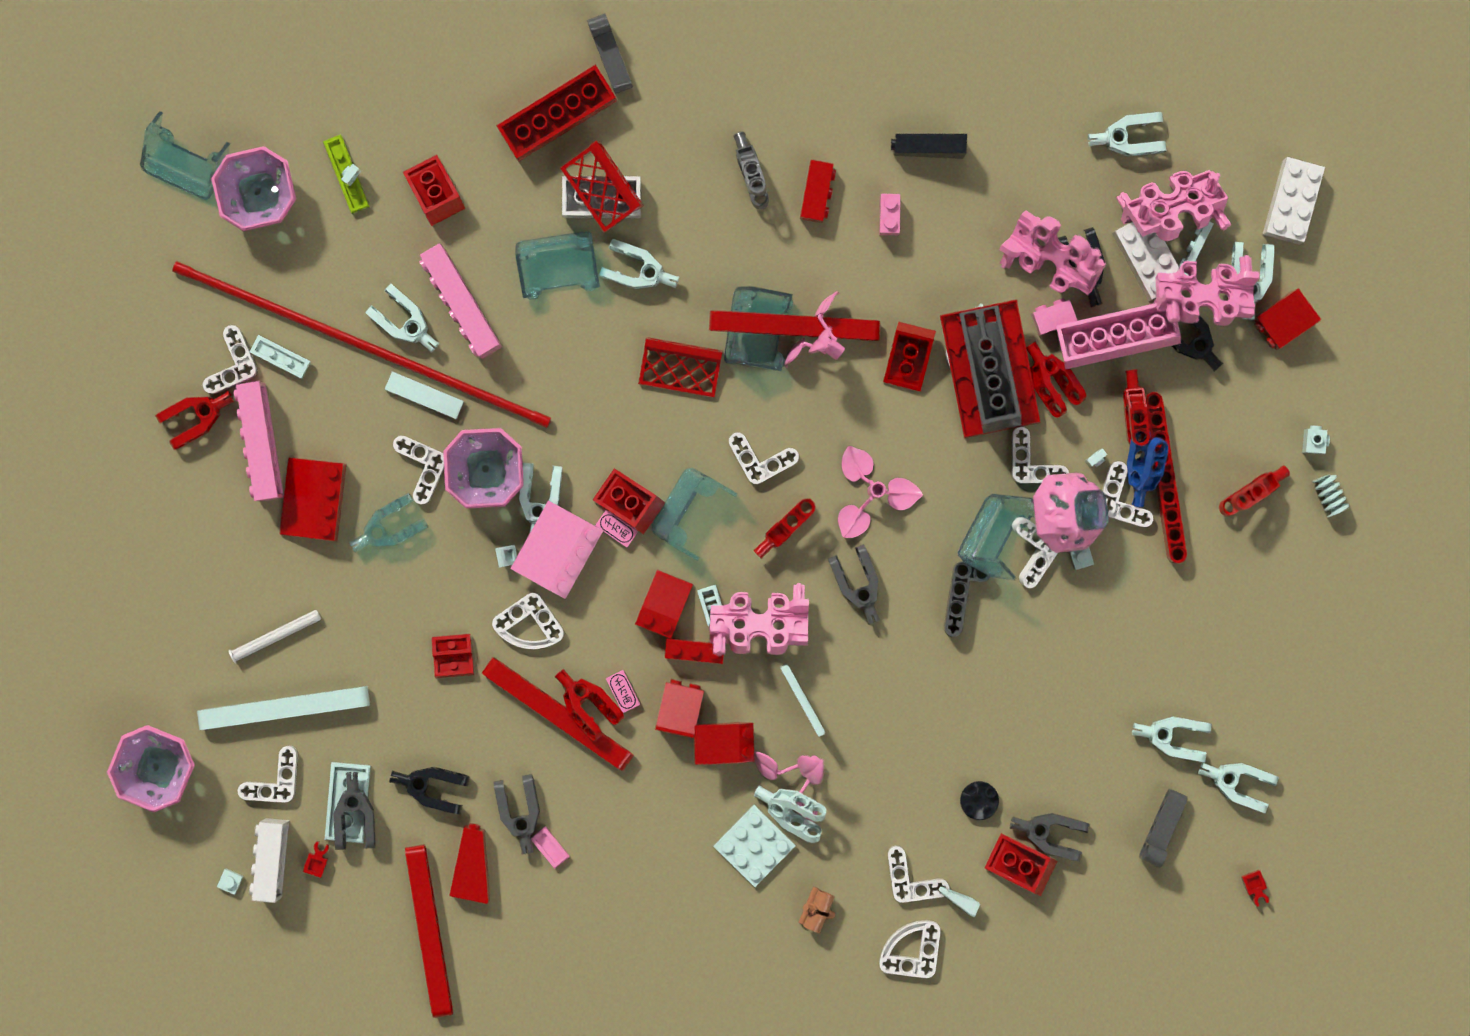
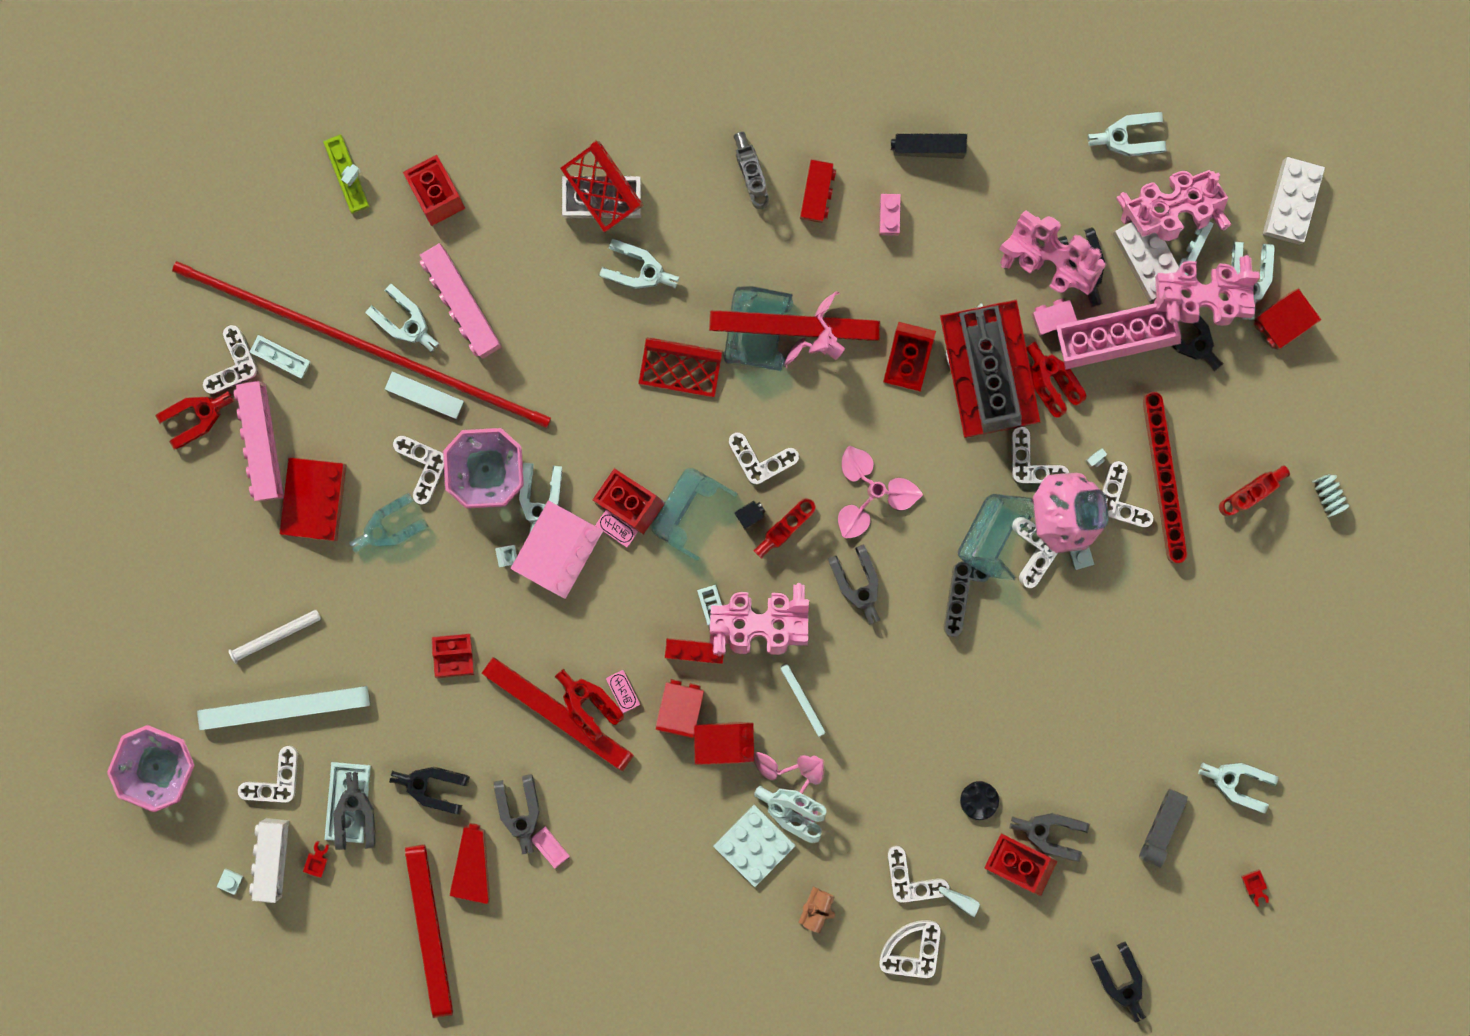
(177, 165): clear light blue windscreen -> none
(241, 176): clear light blue rock -> none
(527, 610): white beam -> none
(557, 113): red brick -> none
(557, 263): clear light blue windscreen -> none
(609, 53): dark grey beam -> none
(664, 604): red slope -> none
(750, 514): none -> black brick
(1117, 993): none -> black piece
(1135, 403): red piece -> none
(1140, 470): blue piece -> none
(1164, 744): light aqua piece -> none
(1315, 440): light aqua brick -> none

